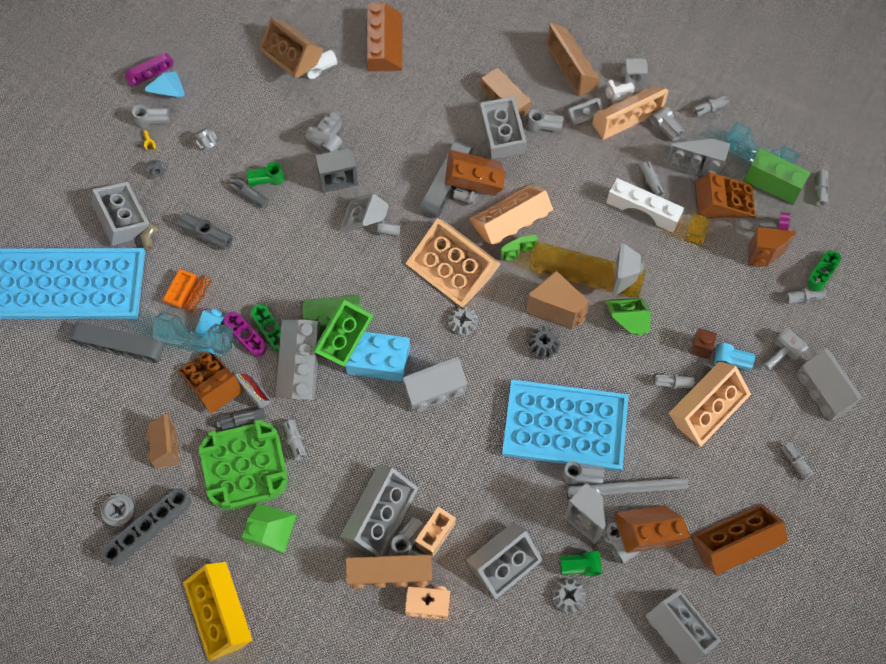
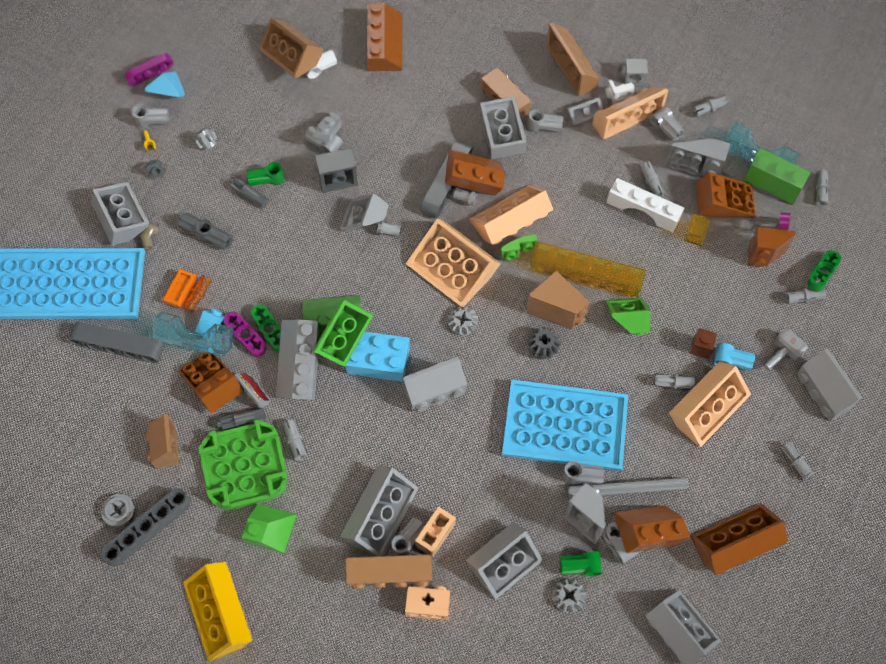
(627, 268): light grey slope -> none

